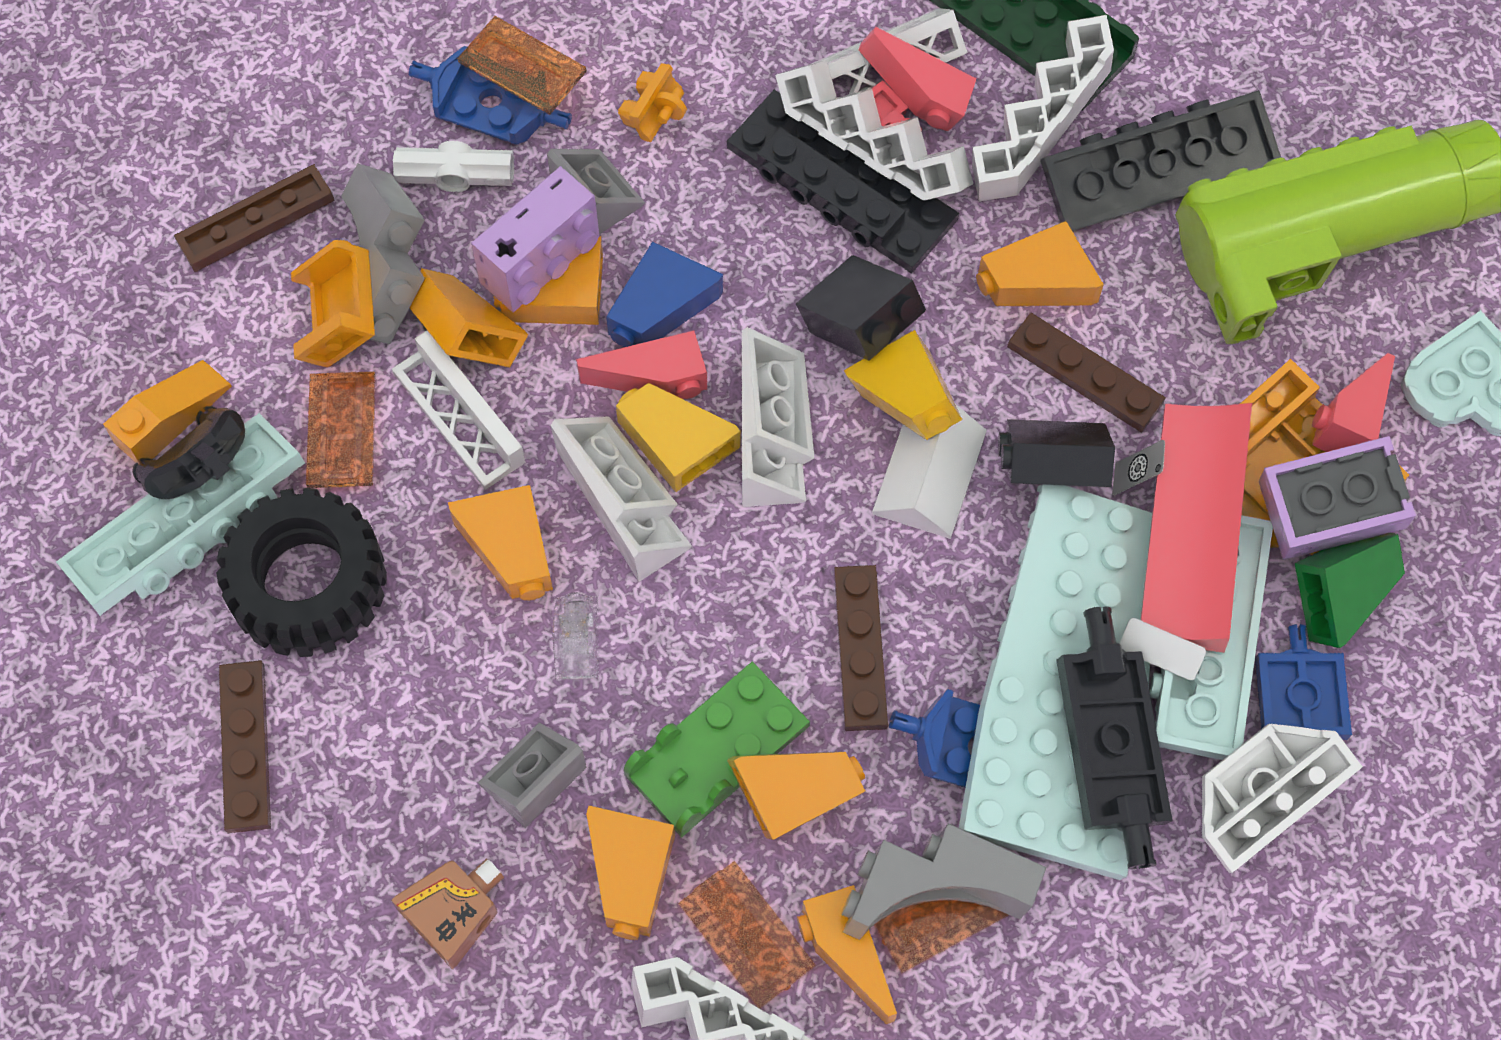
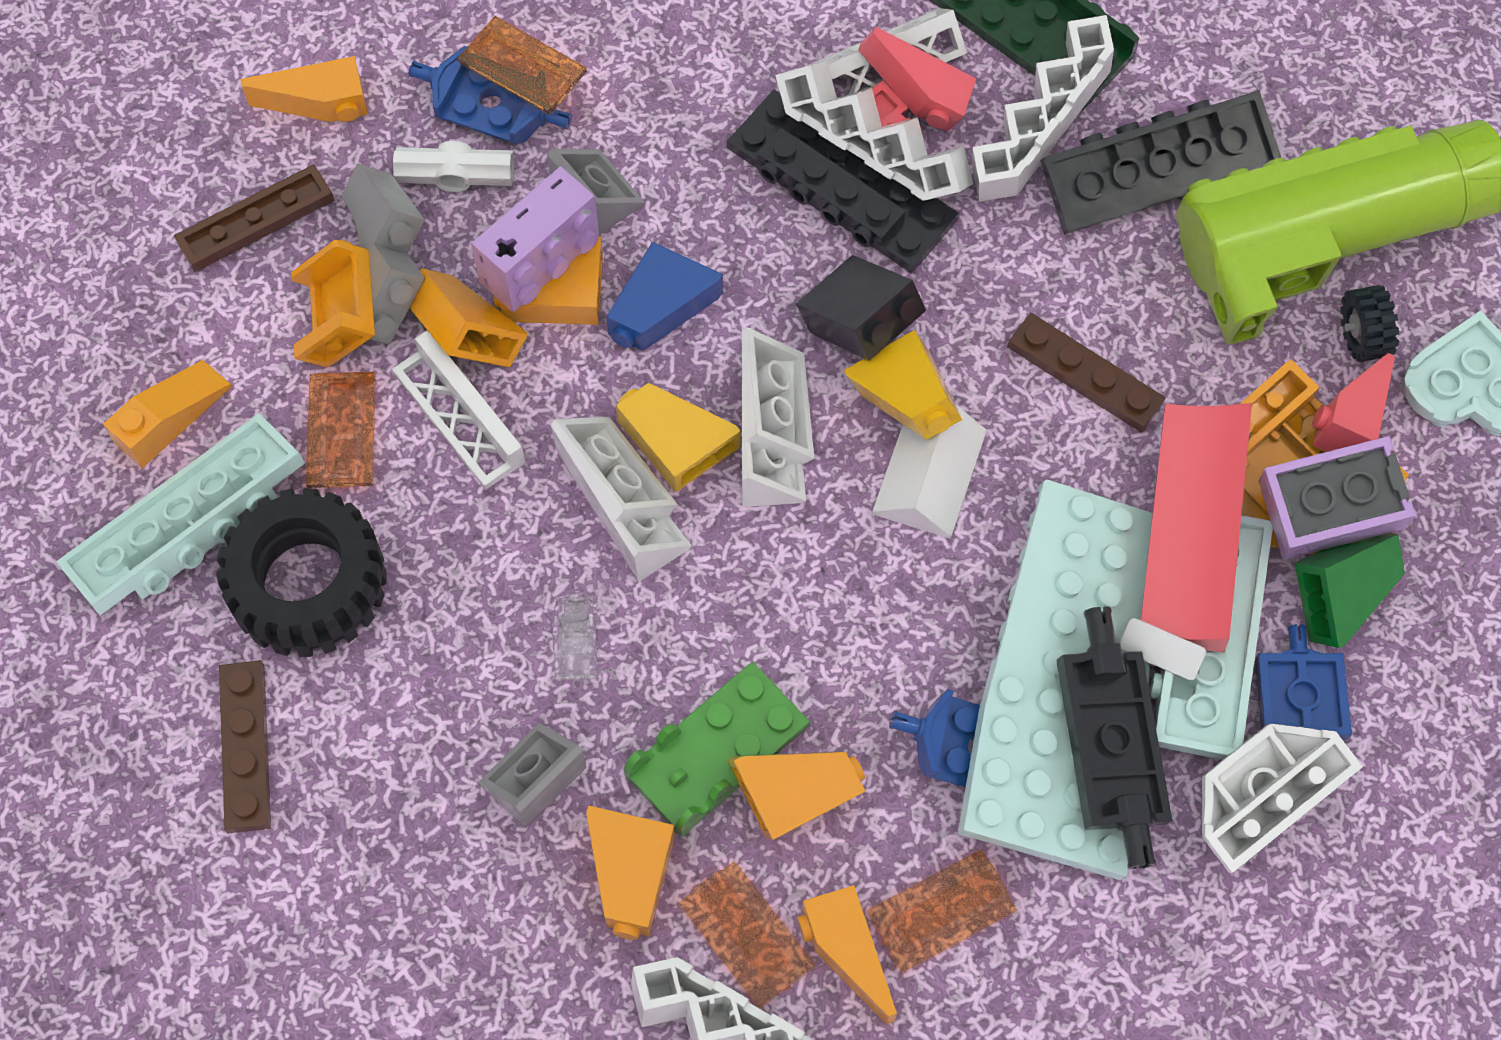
(194, 458): black connector -> none
(315, 91): none -> light orange slope
(450, 907): nougat torso -> none
(506, 538): light orange slope -> none
(657, 103): light orange hips -> none
(667, 362): coral slope -> none
(860, 648): reddish brown plate -> none
(950, 868): light grey arch -> none
(1040, 271): light orange slope -> none
(1057, 453): black brick -> none
(1139, 467): light grey sticker -> none
(1369, 323): none -> black wheel

